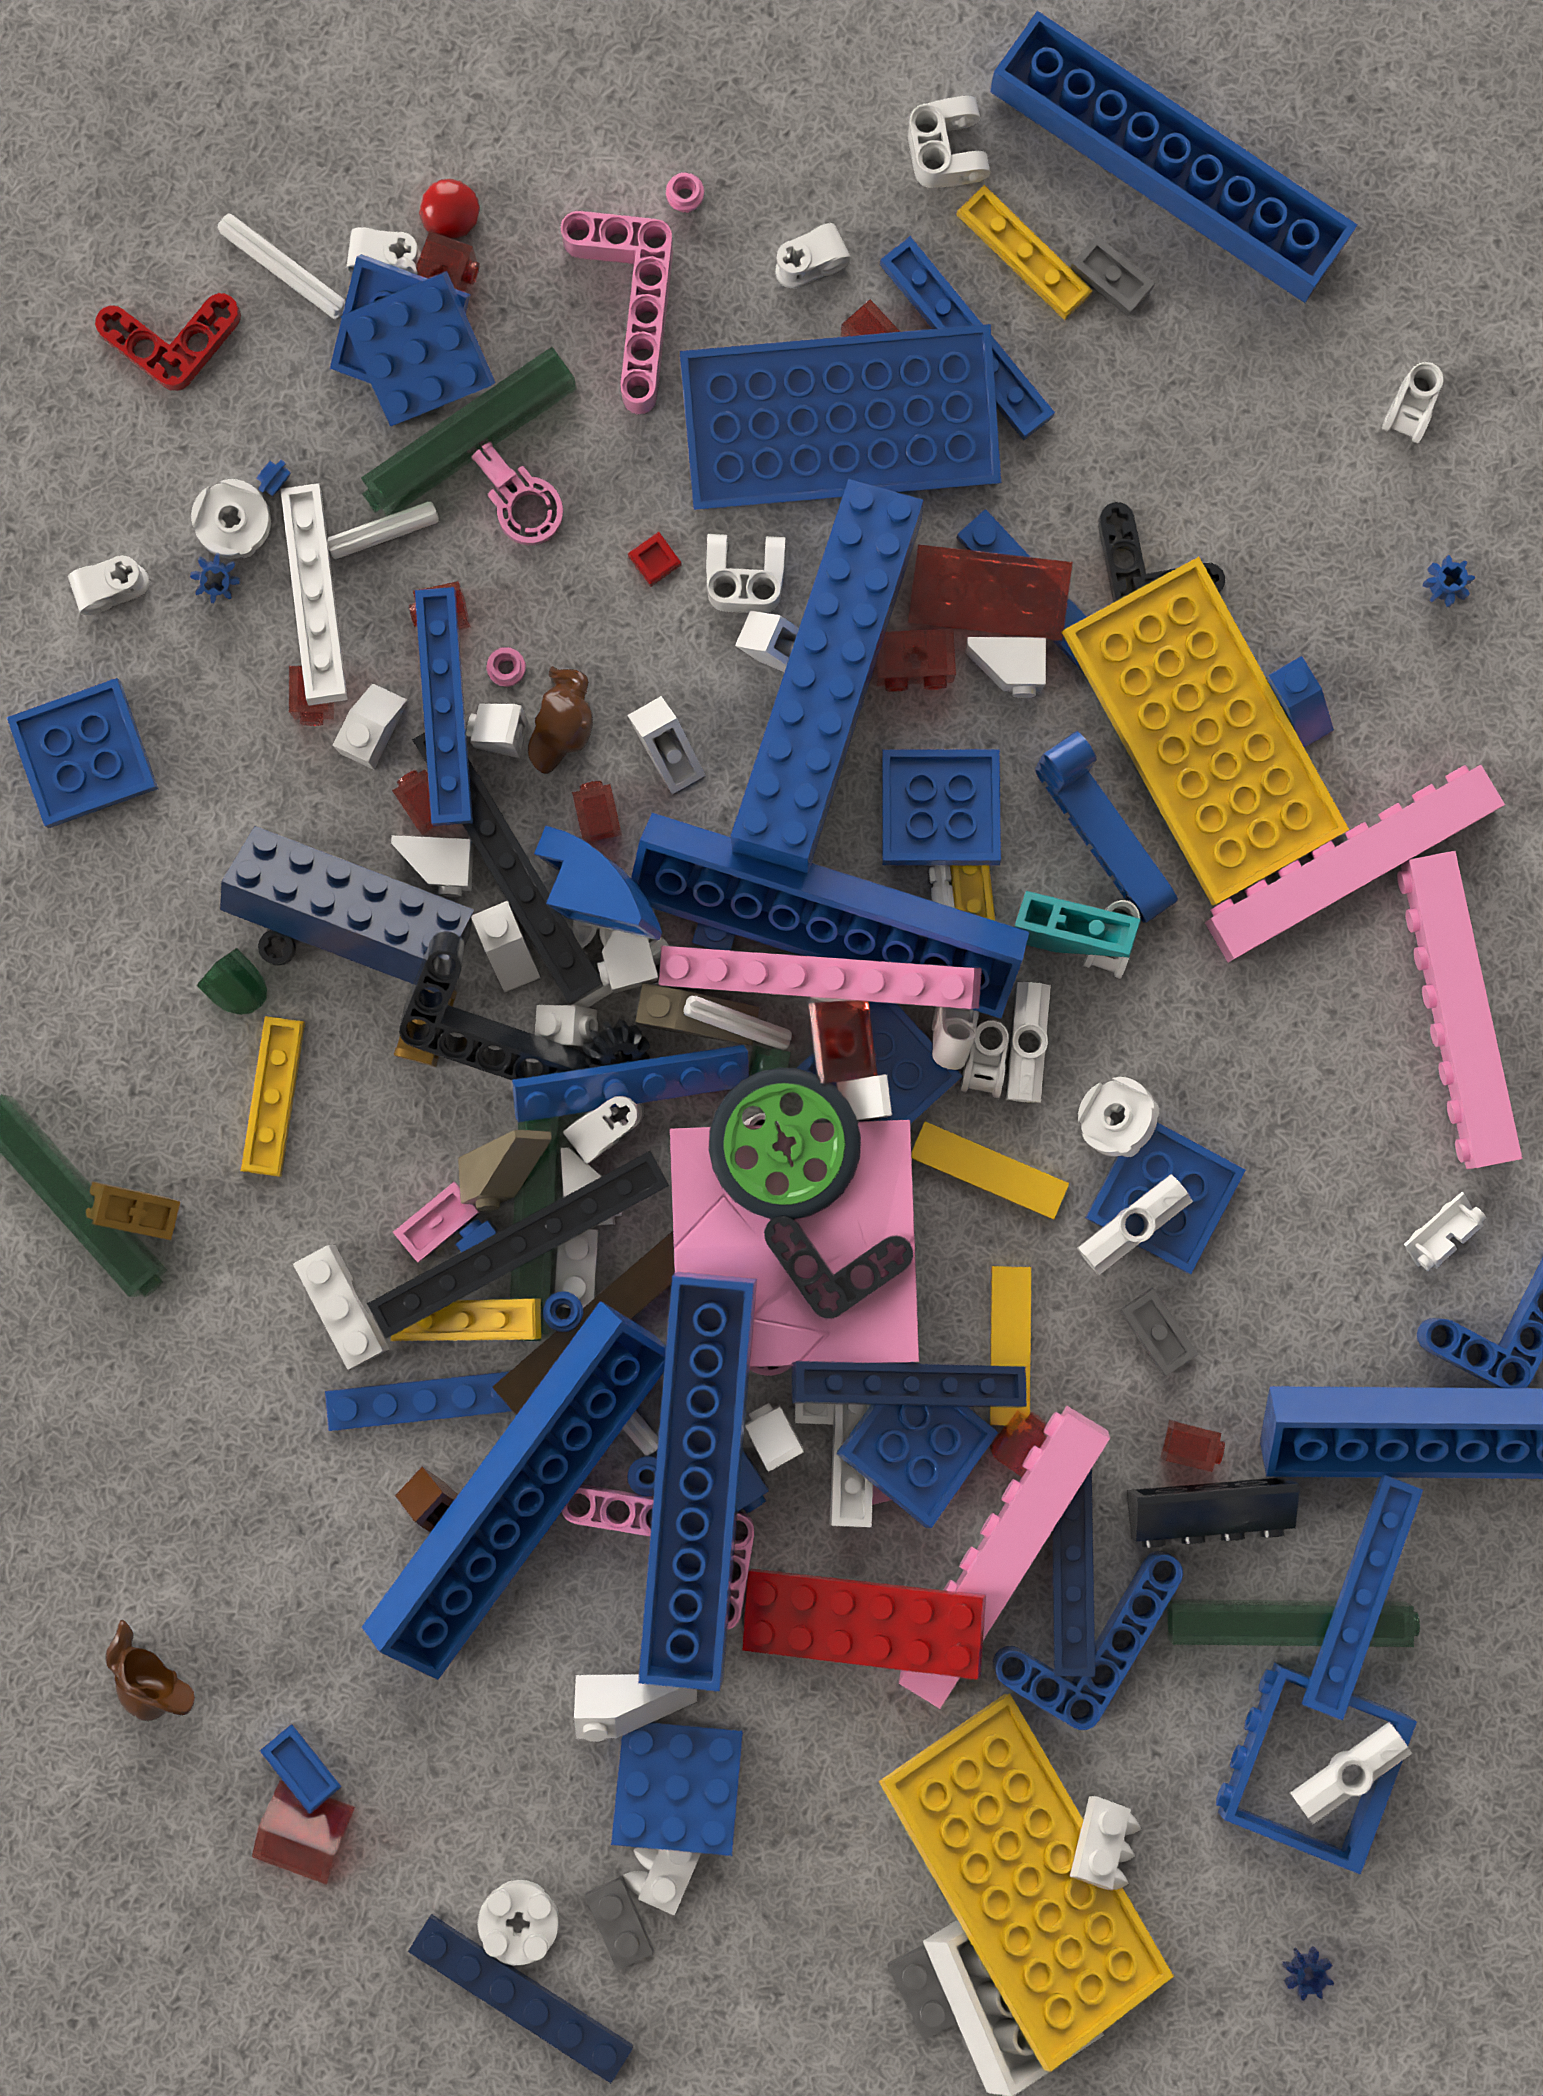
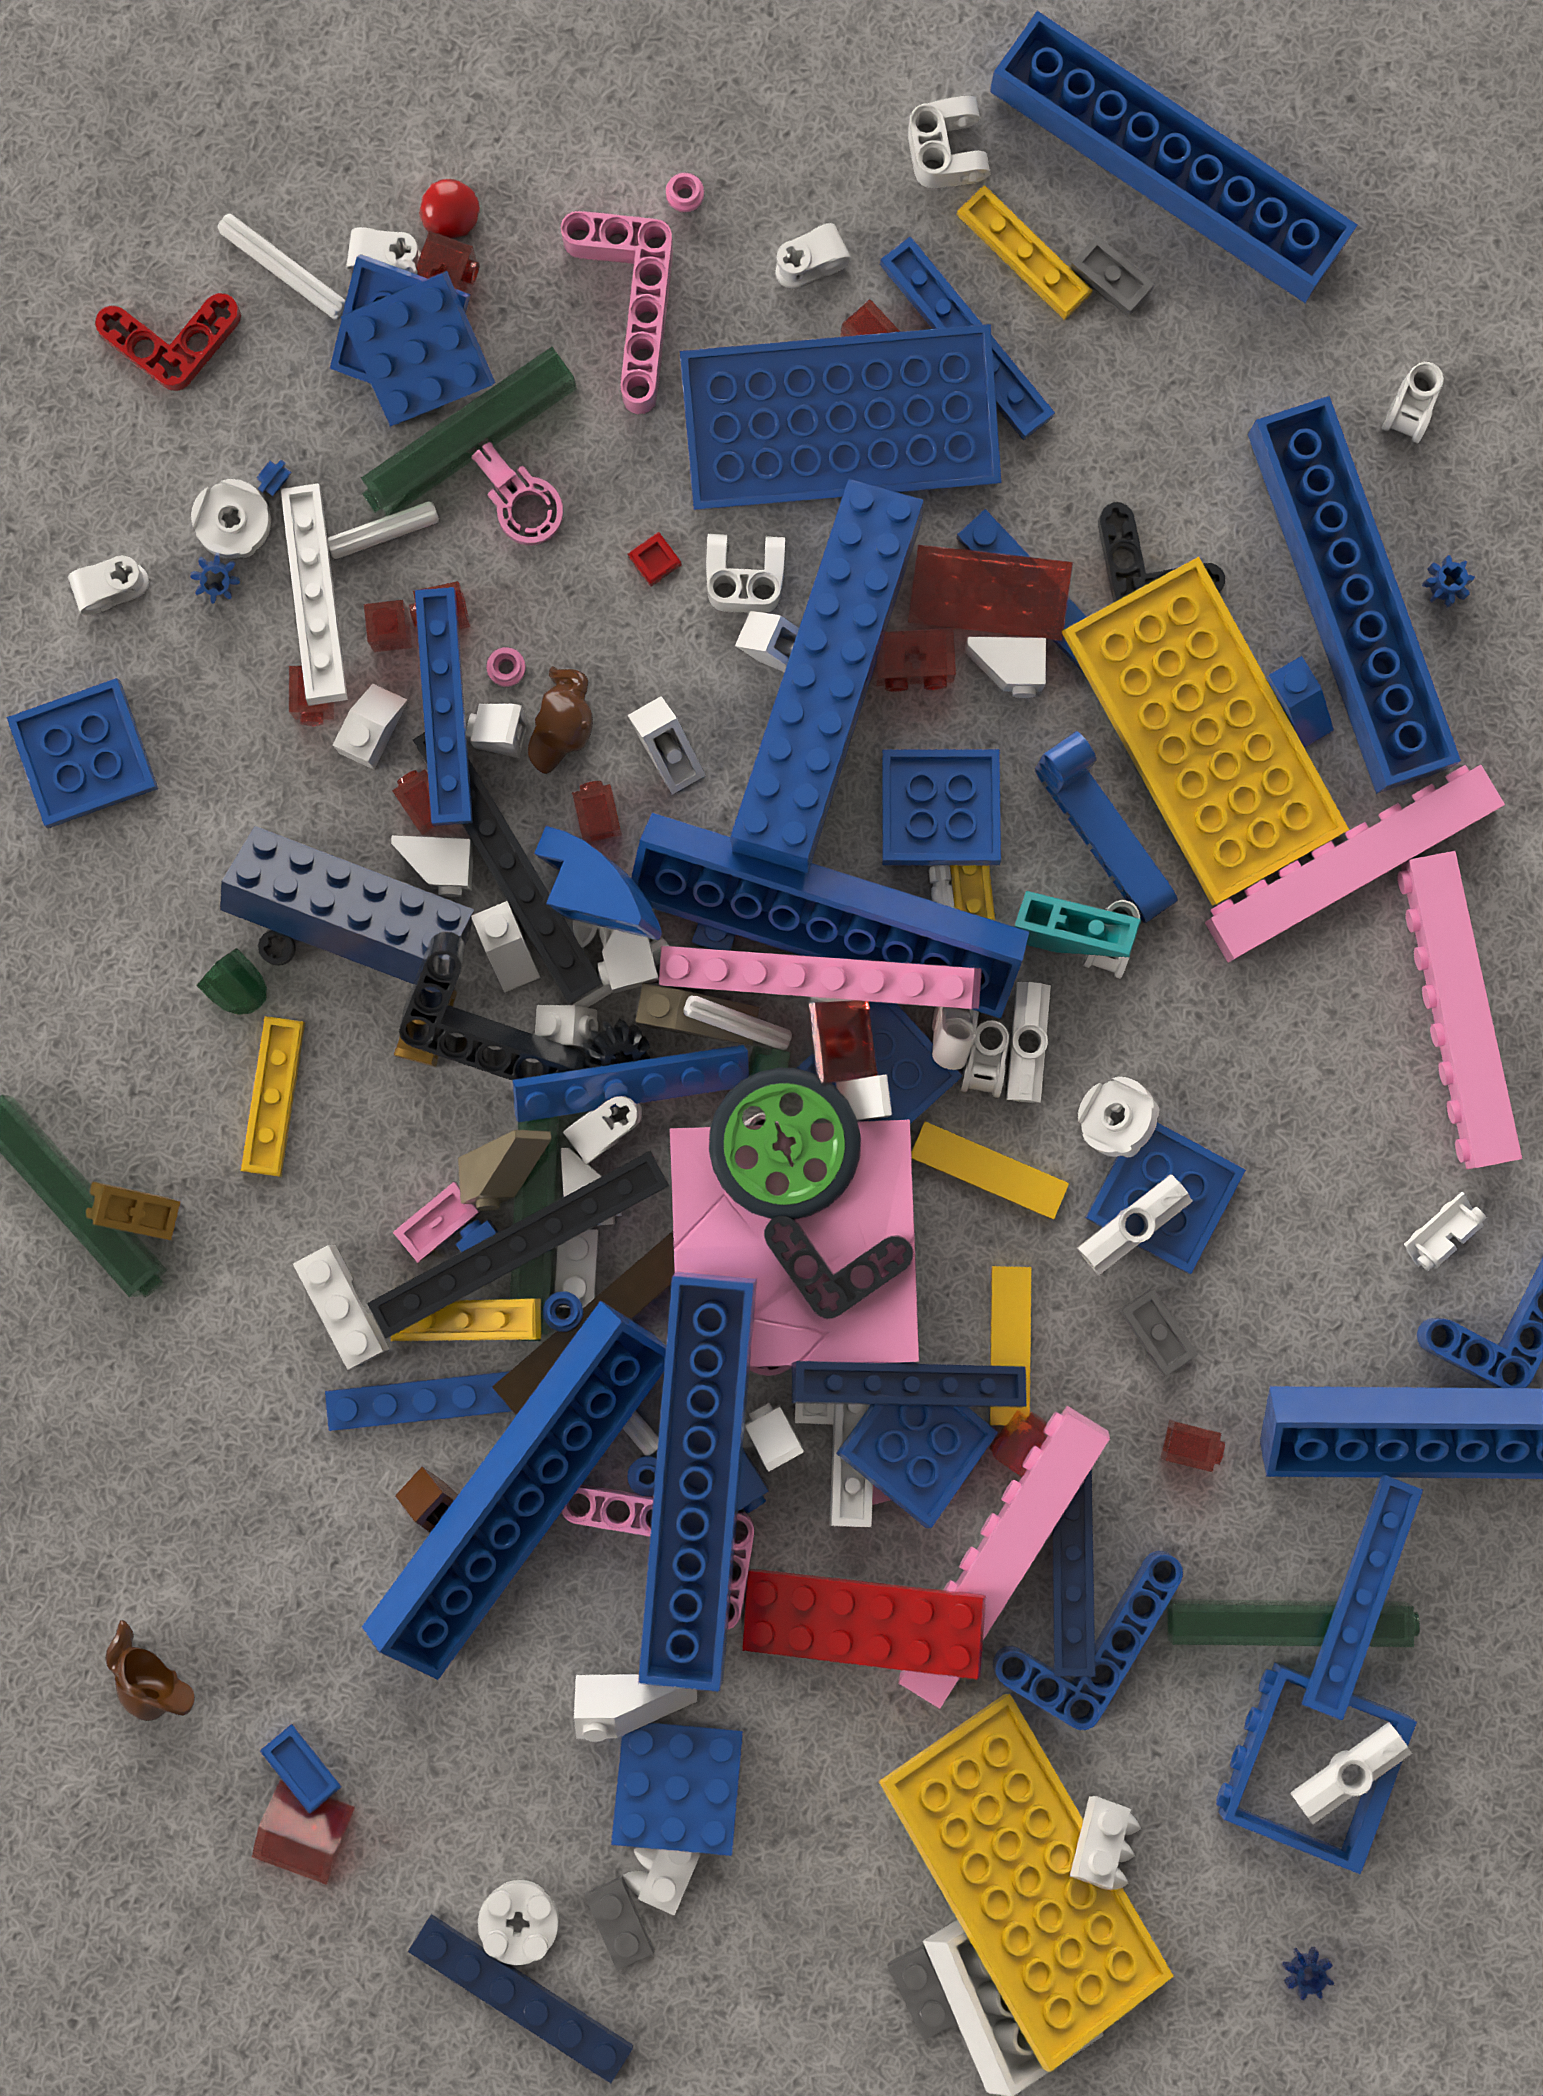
(388, 625): none -> clear red brick
(1213, 1509): black slope -> none
(1353, 595): none -> blue brick

